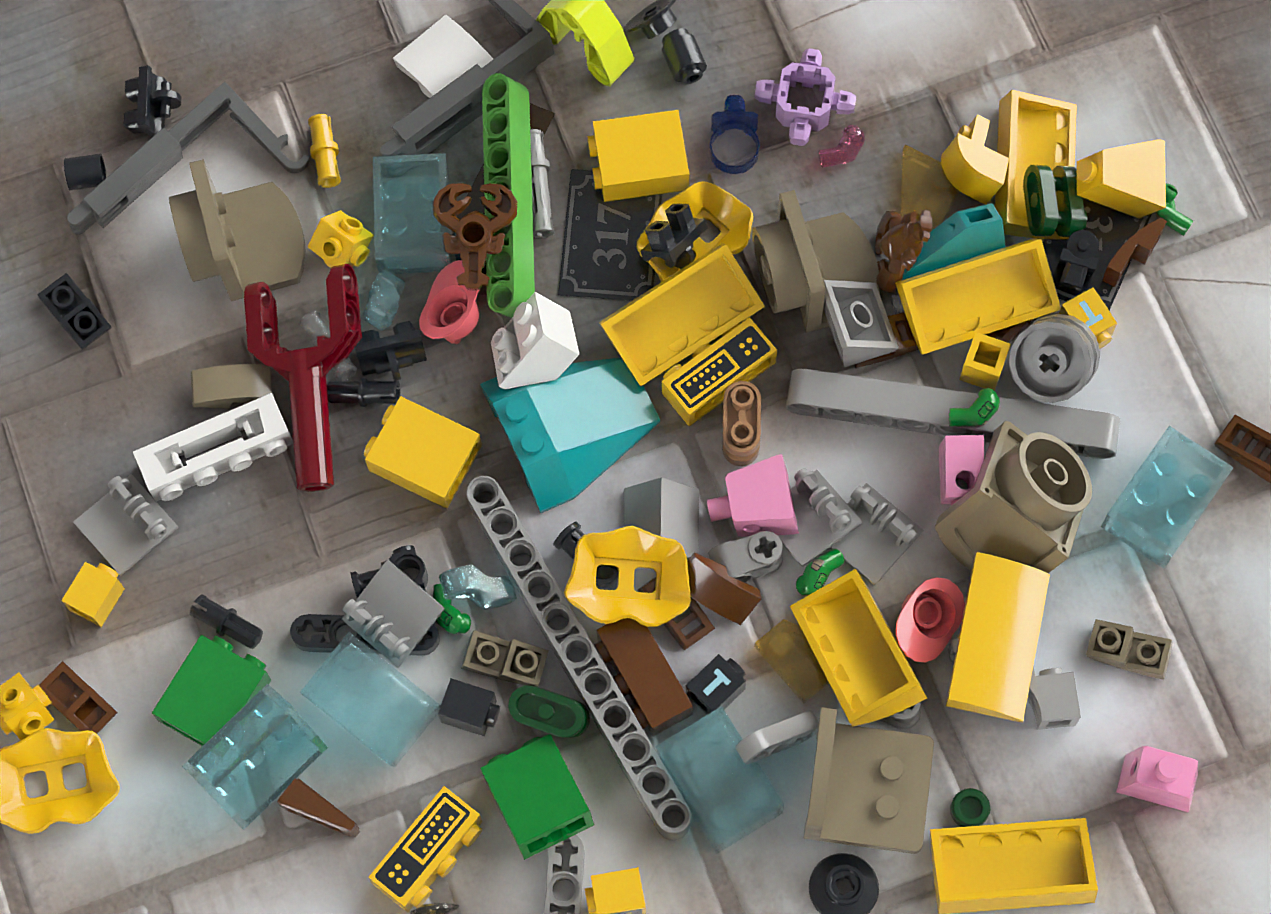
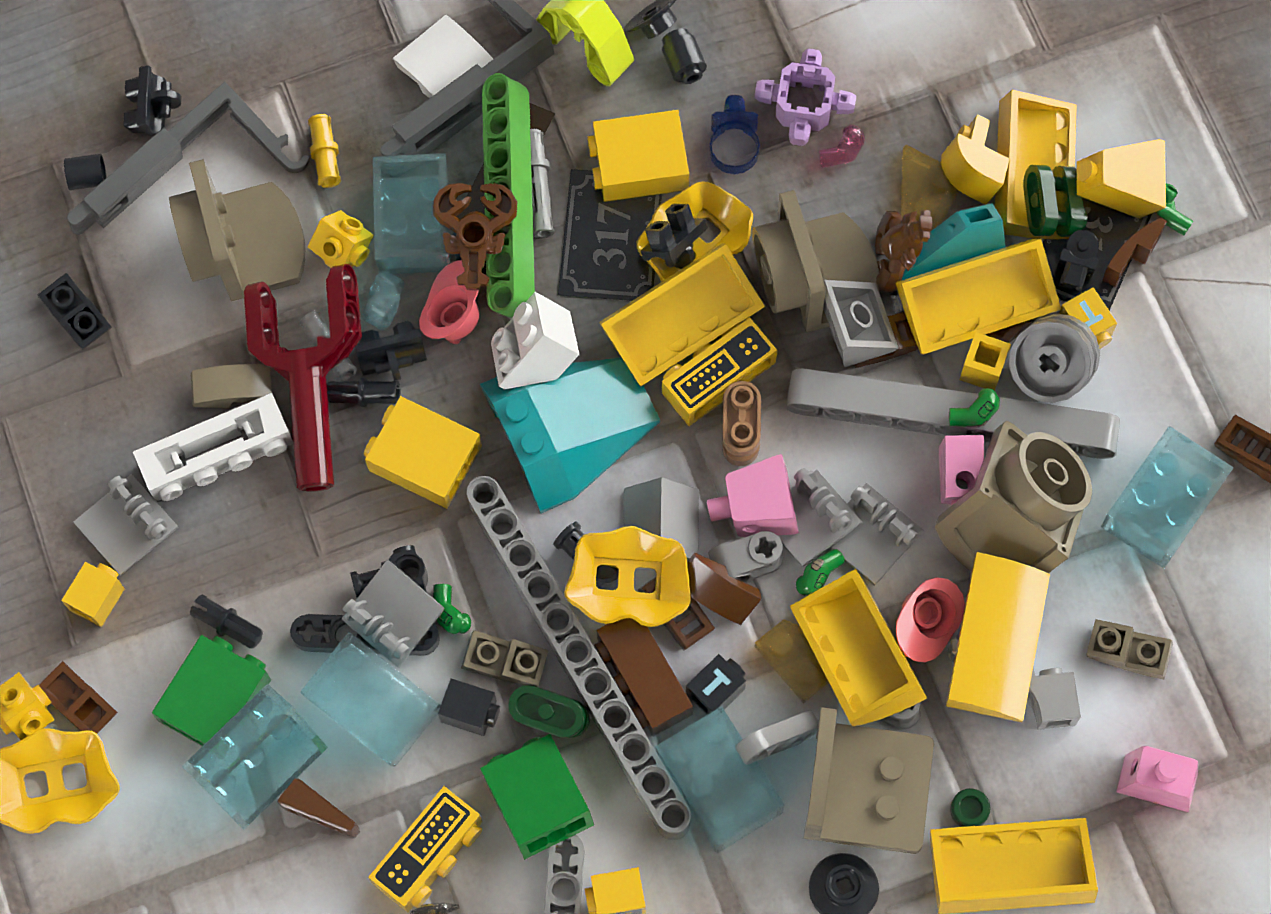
(476, 586): clear light blue piece -> none

